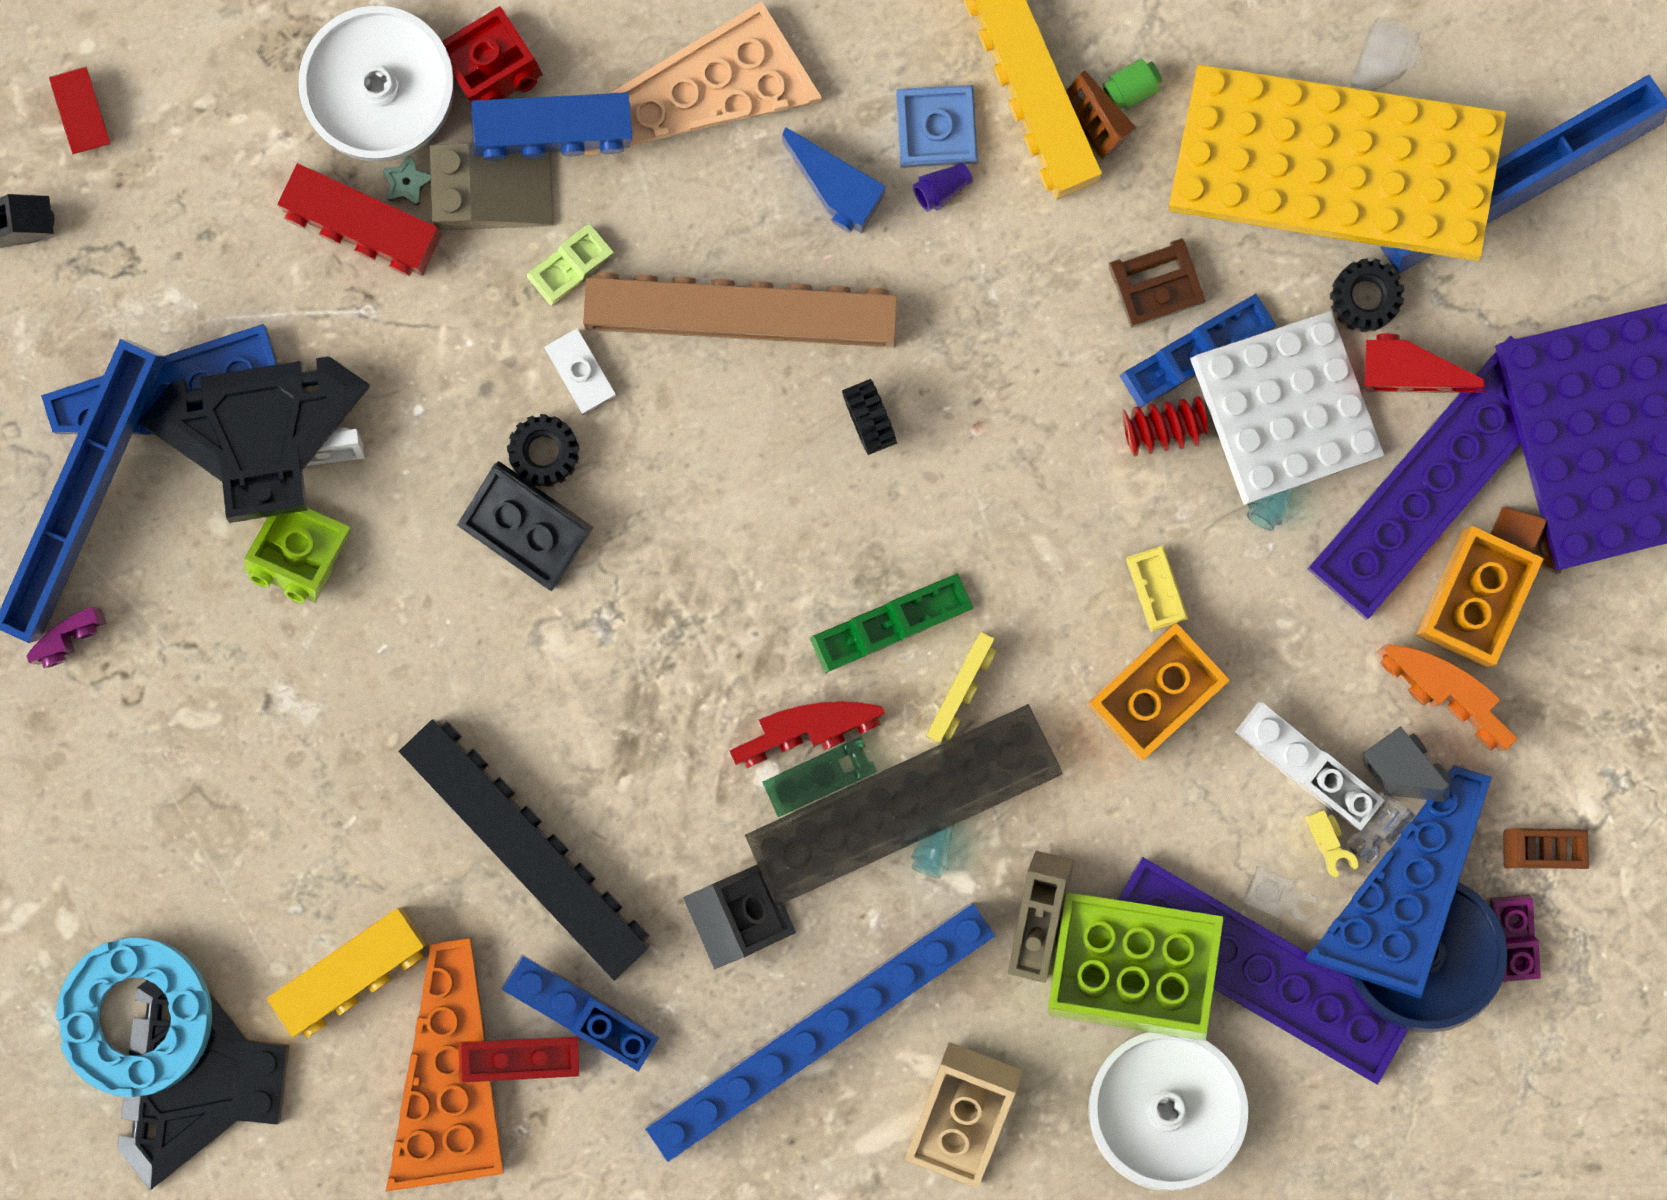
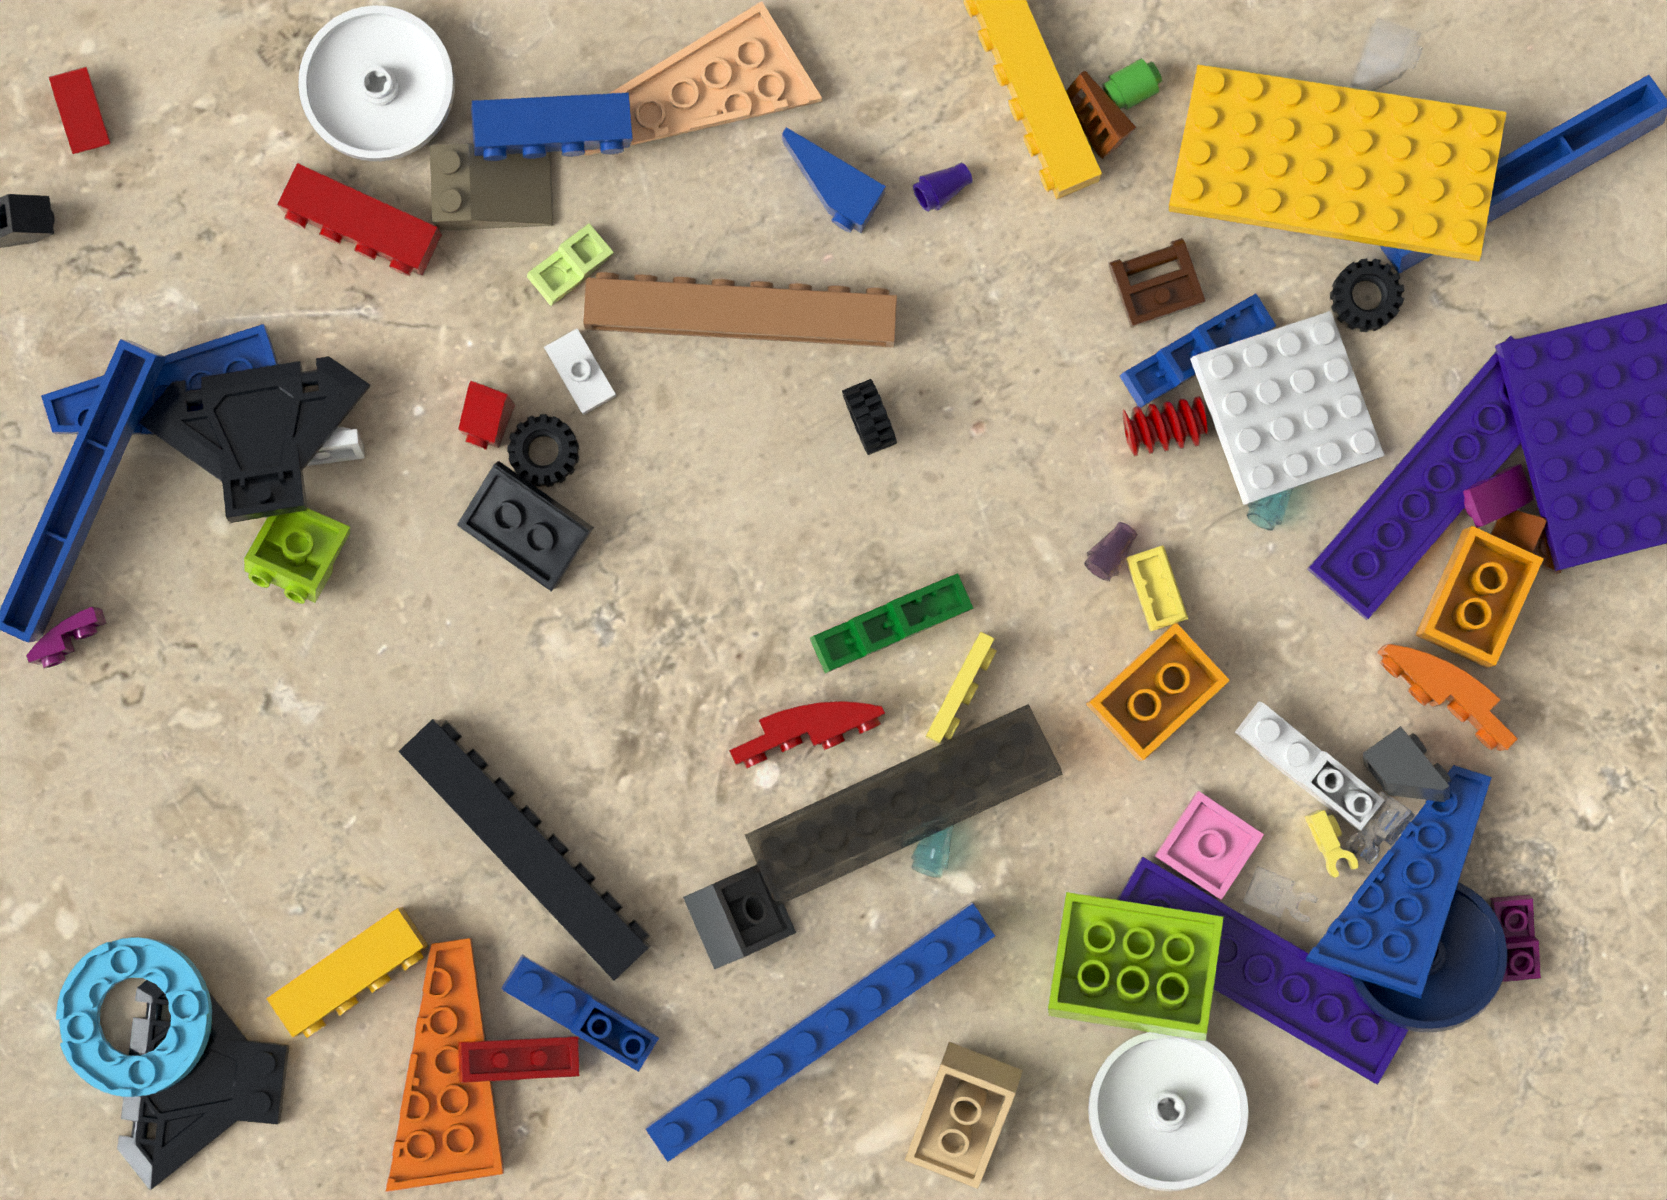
(413, 189): sand green plate -> none
(485, 415): none -> red slope
(491, 58): red plate -> none
(817, 777): clear green plate -> none
(936, 126): medium blue tile -> none
(1040, 916): dark tan slope -> none
(1109, 553): none -> clear purple cone
(1209, 845): none -> bright pink plate
(1405, 367): red slope -> none
(1497, 495): none -> magenta slope
(1520, 848): dark orange slope -> none

